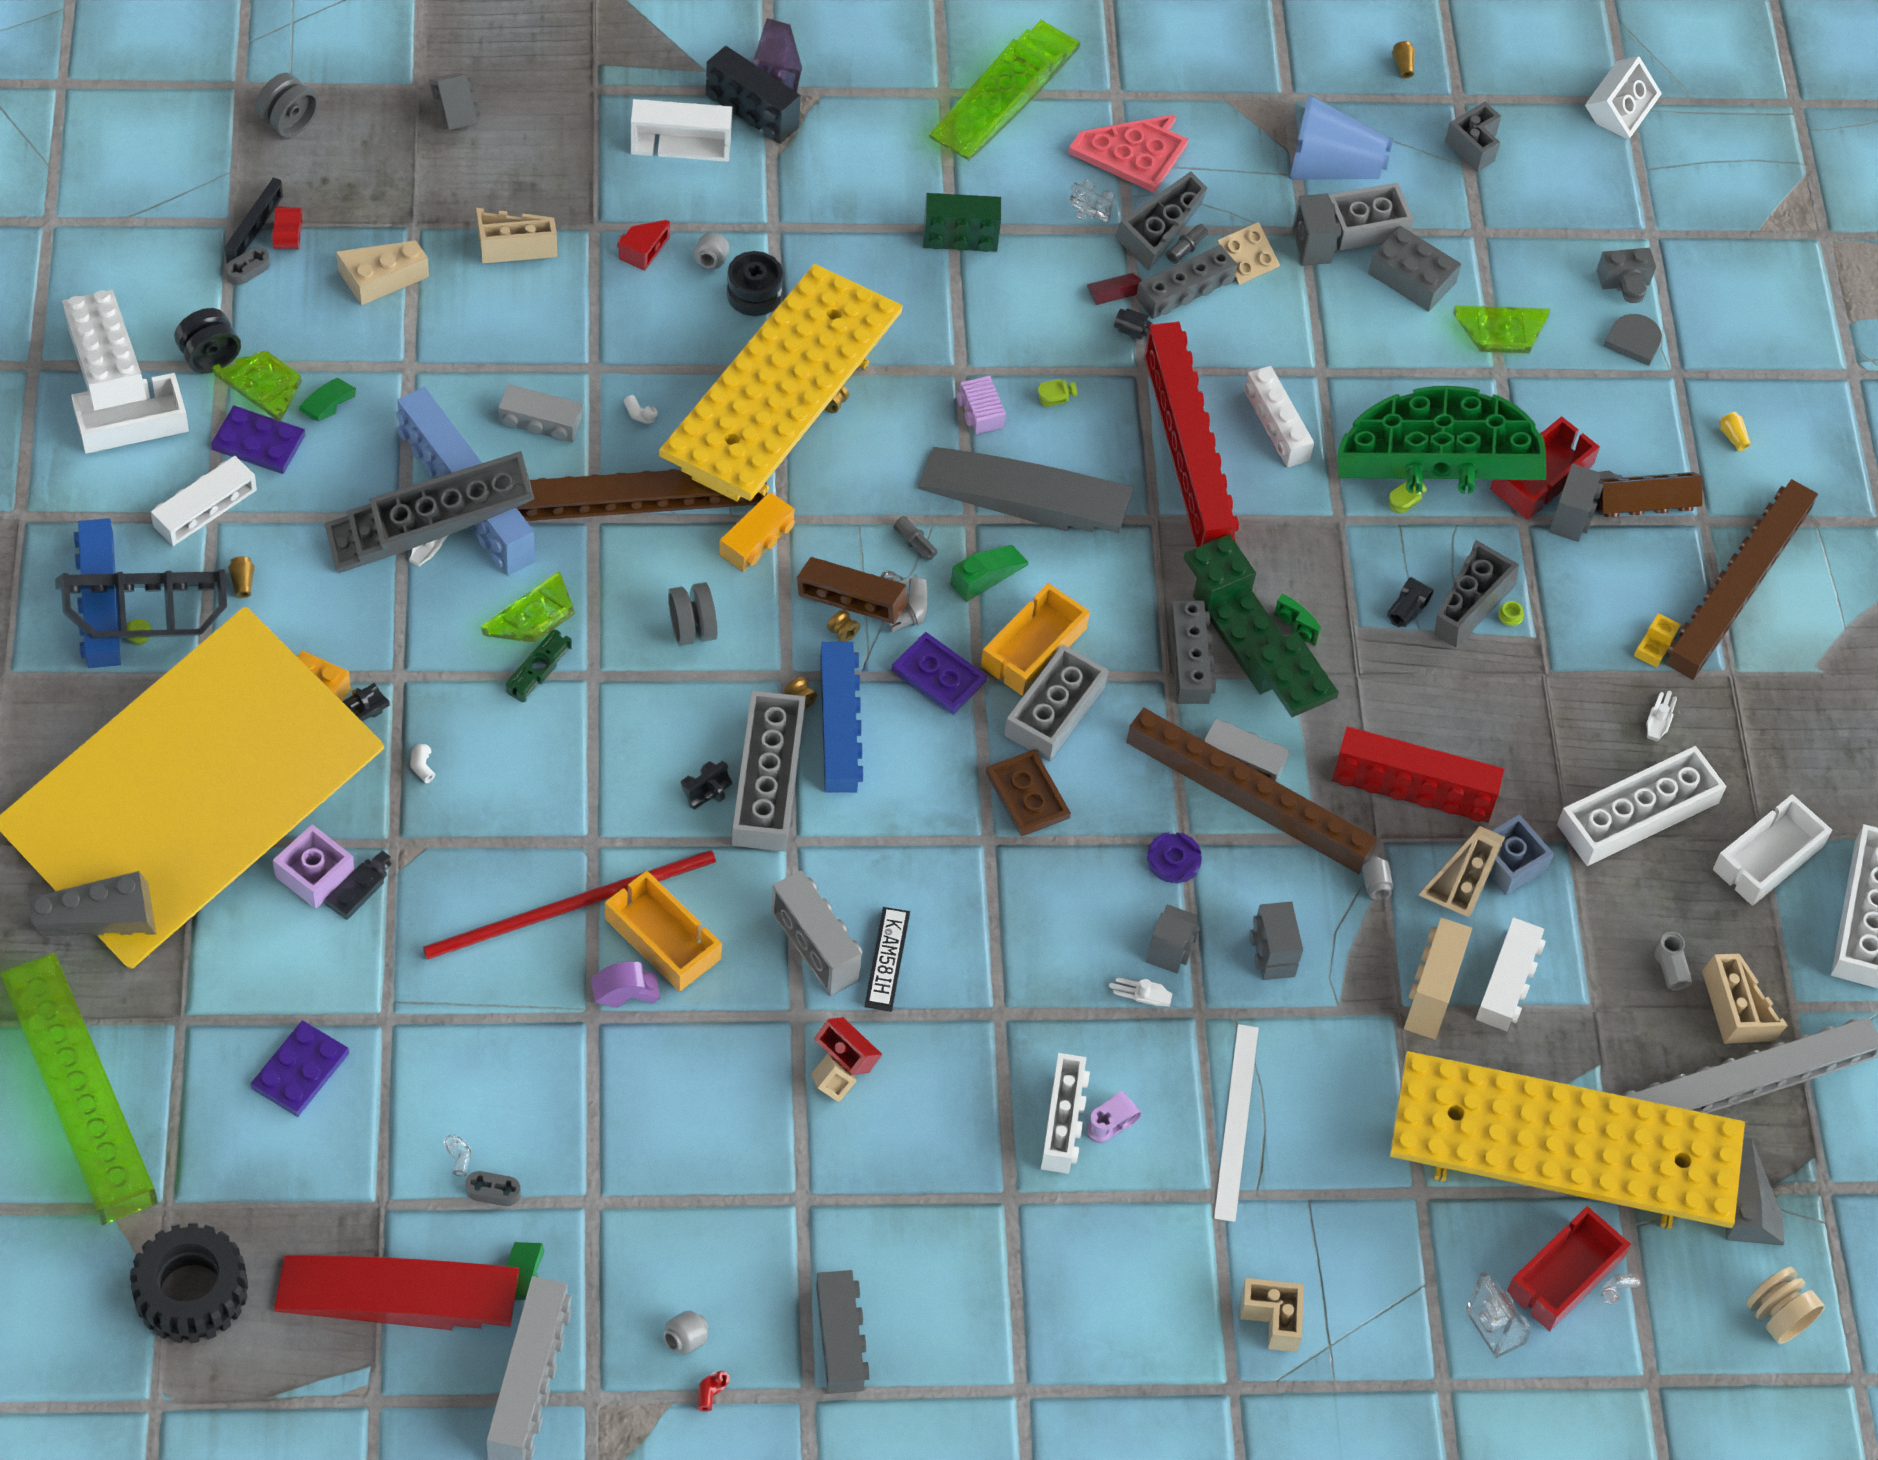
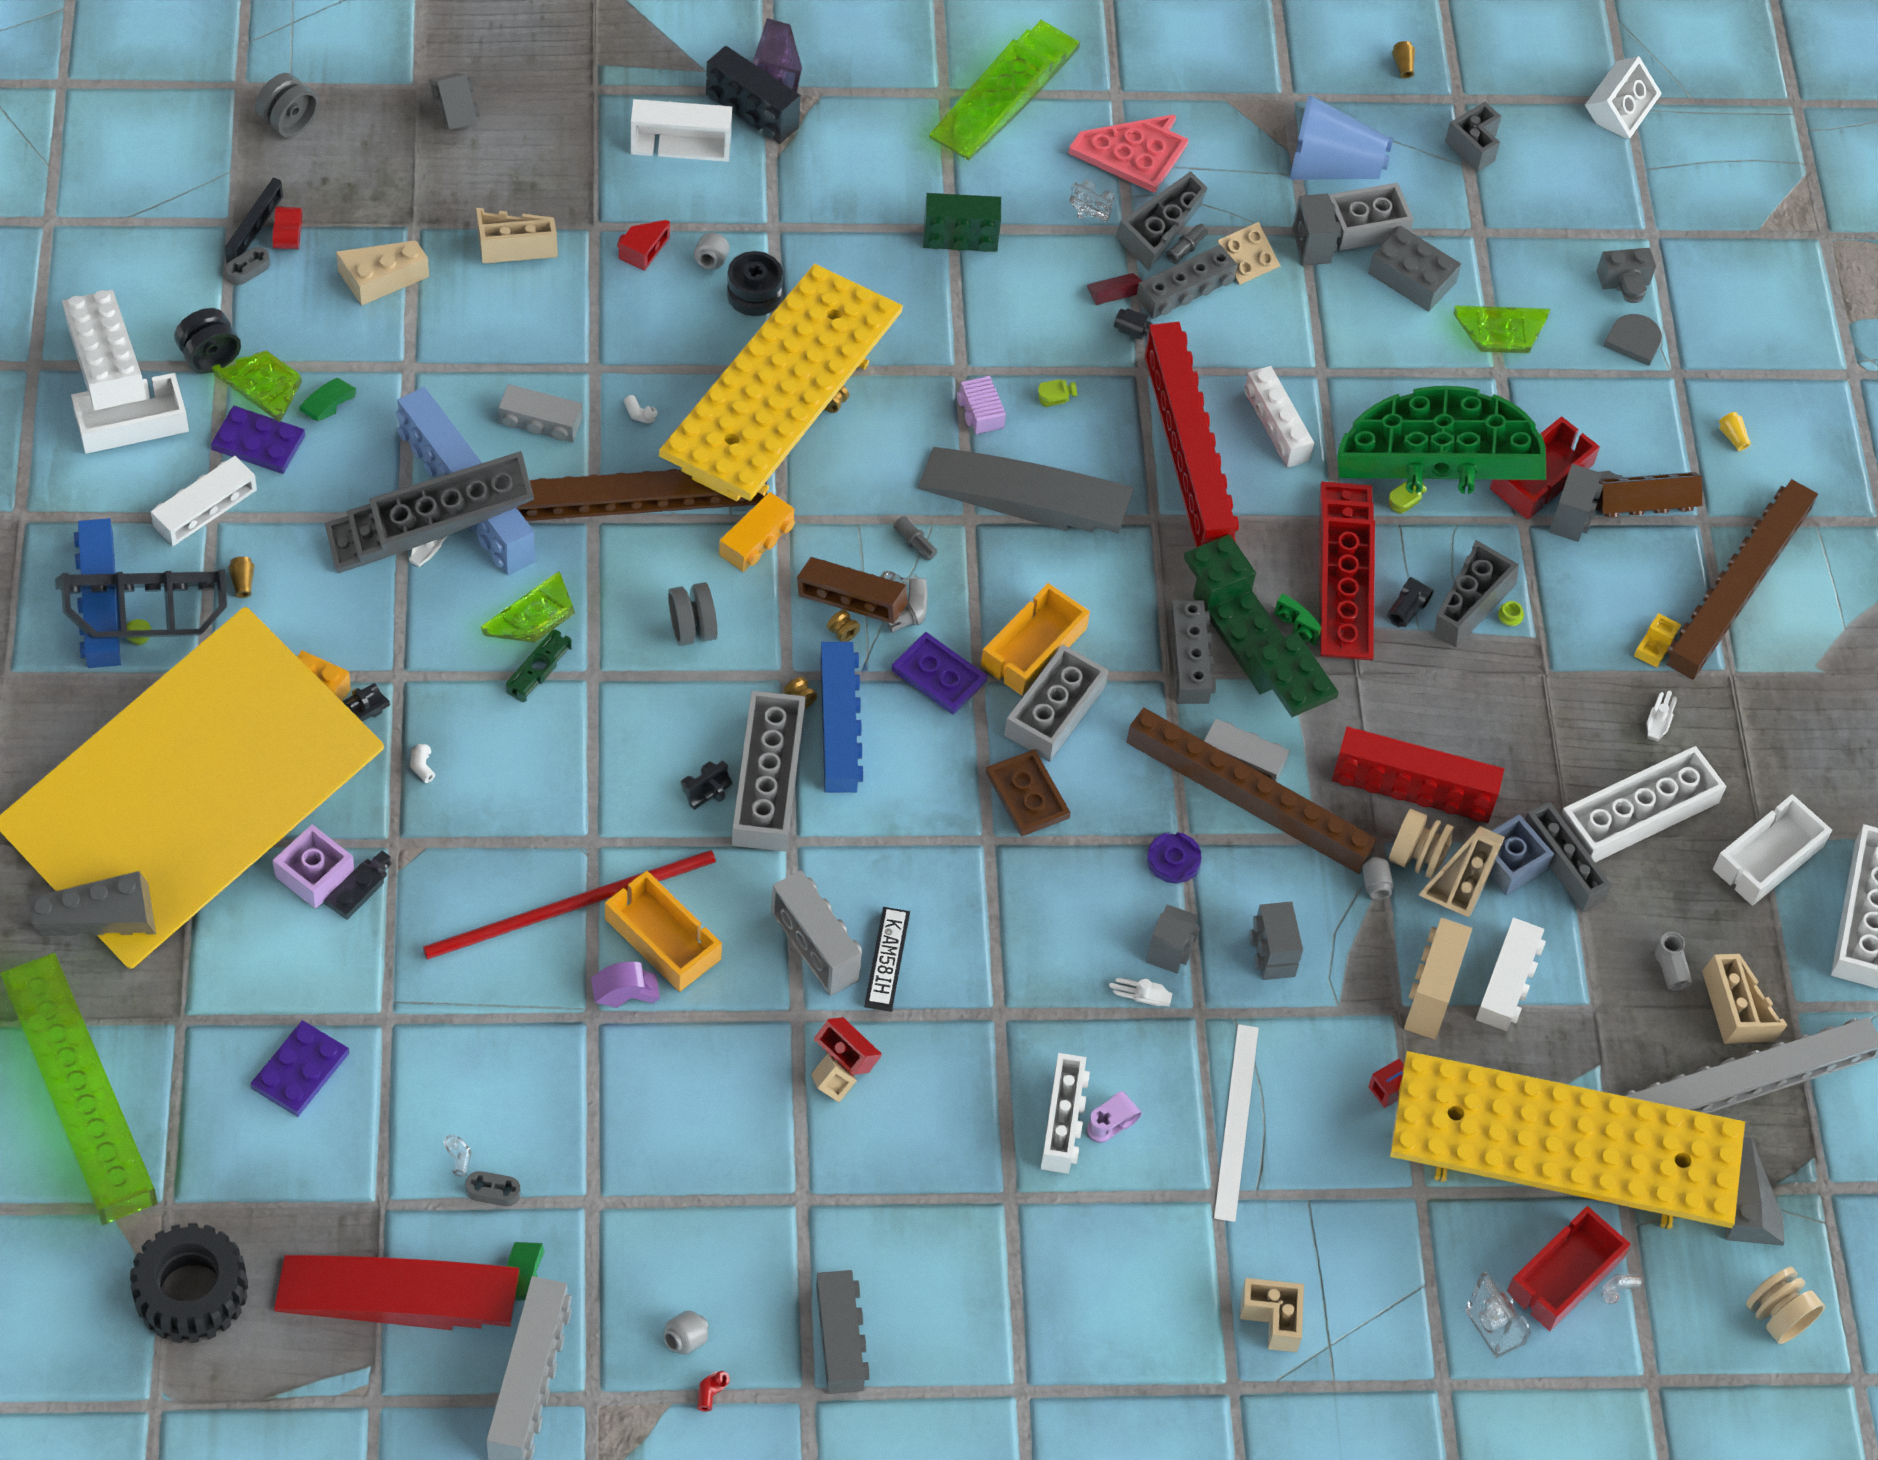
(985, 570): green slope -> none
(1346, 571): none -> red slope
(1386, 1083): none -> red brick
(1421, 843): none -> tan wheel
(1570, 859): none -> dark grey brick

